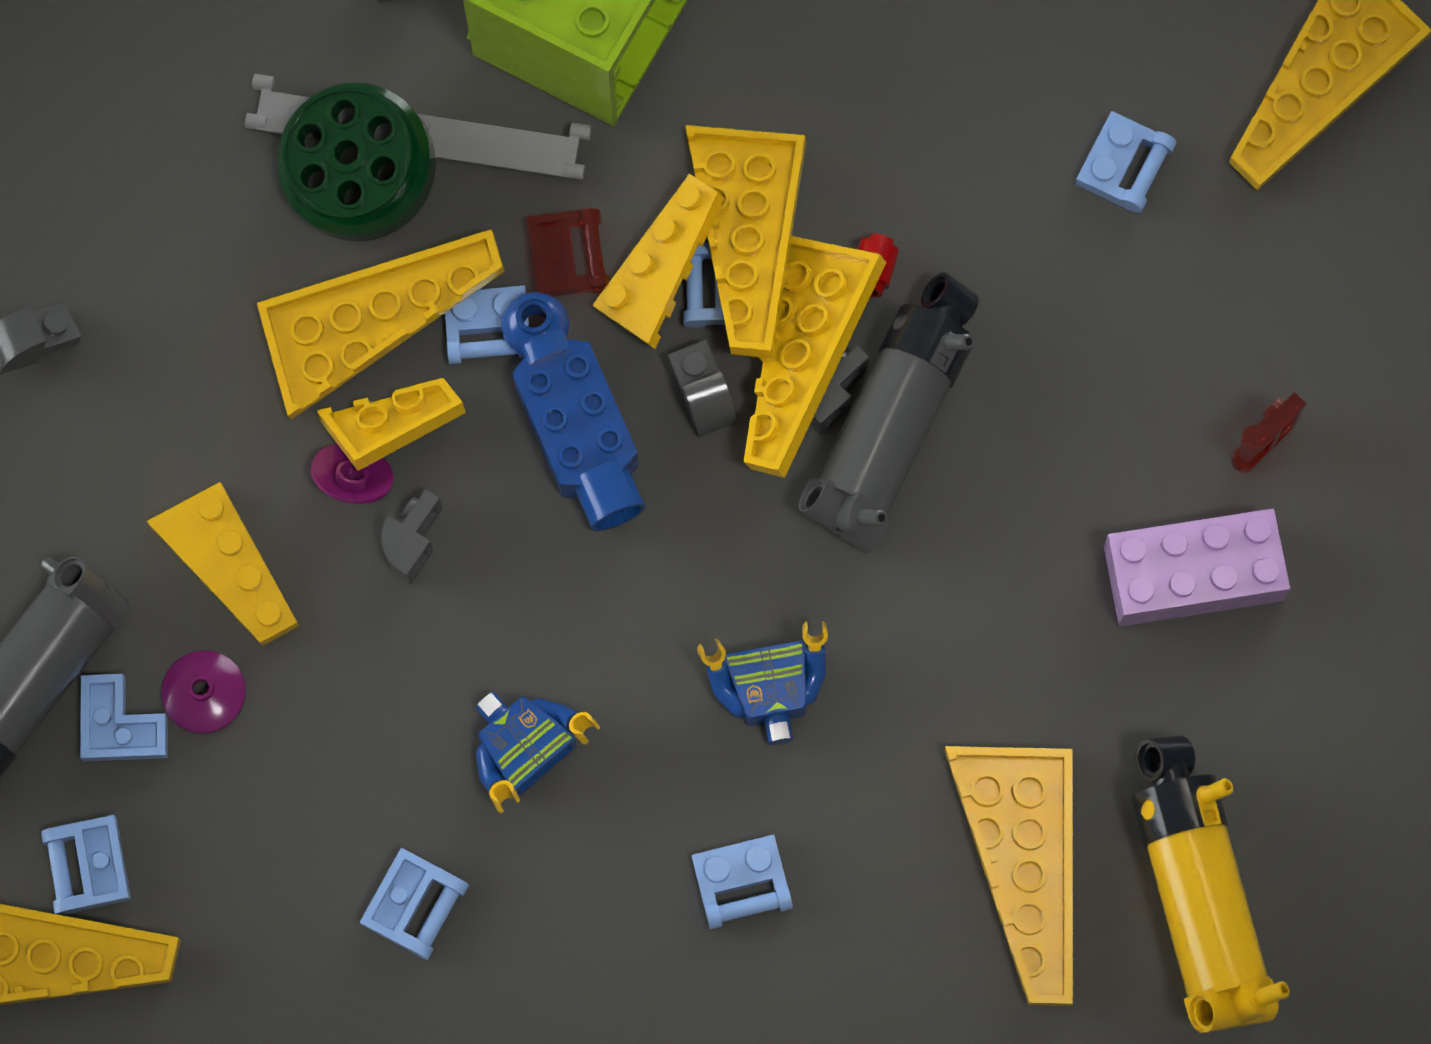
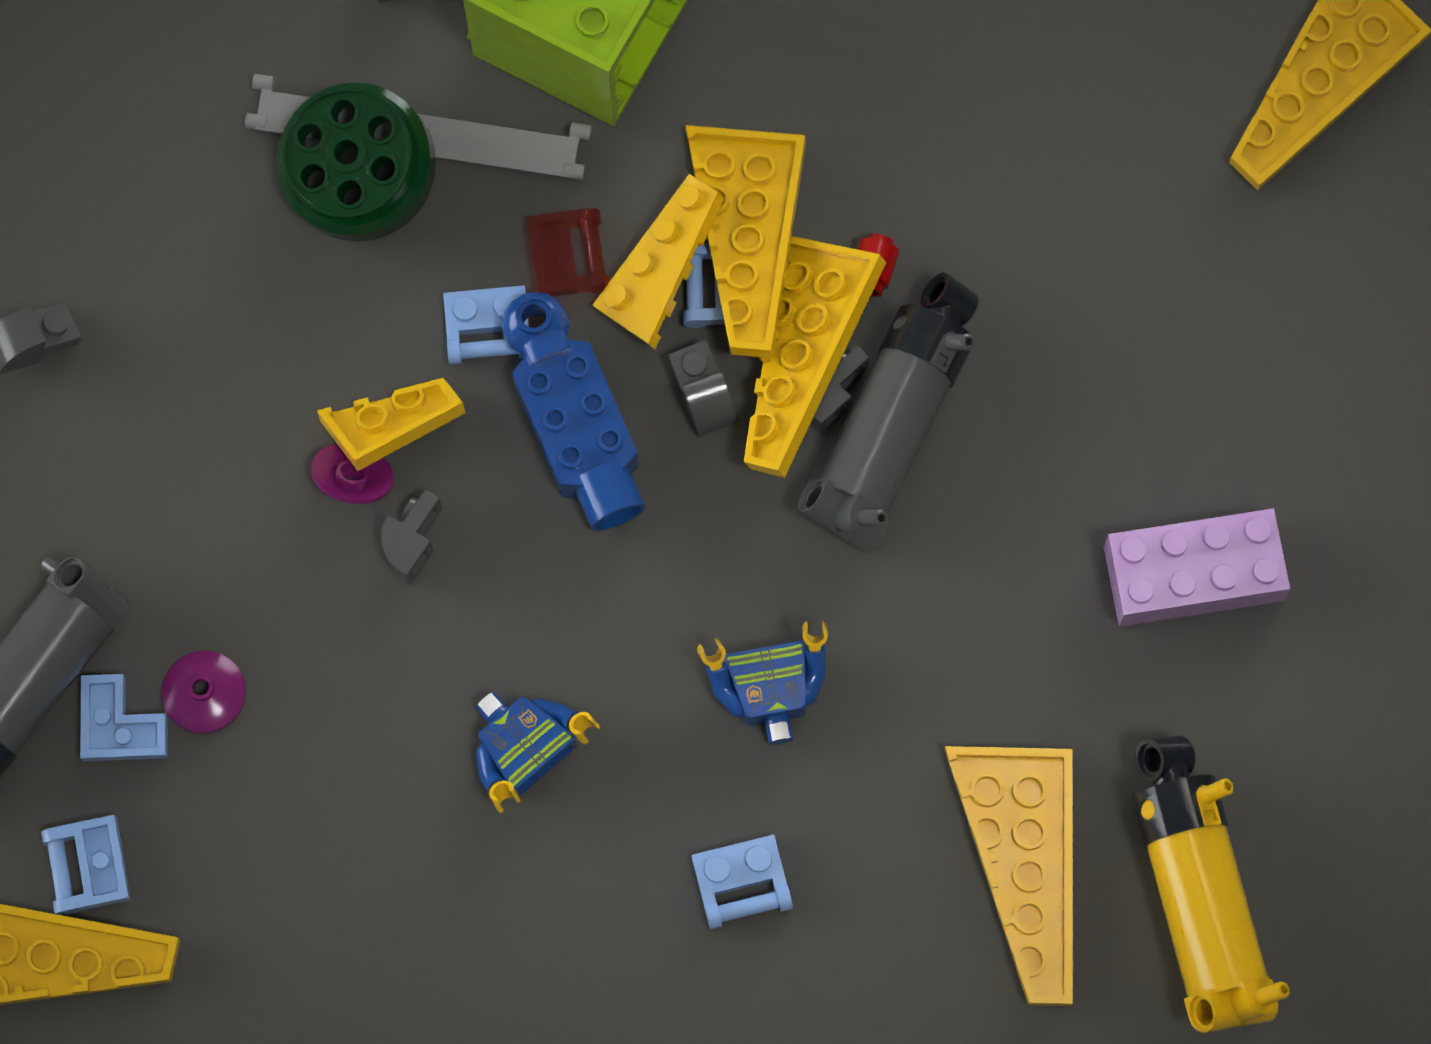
(221, 553): yellow wing -> none
(349, 322): yellow wing -> none
(401, 897): light blue plate -> none
(1113, 156): light blue plate -> none
(1262, 439): clear red plate -> none

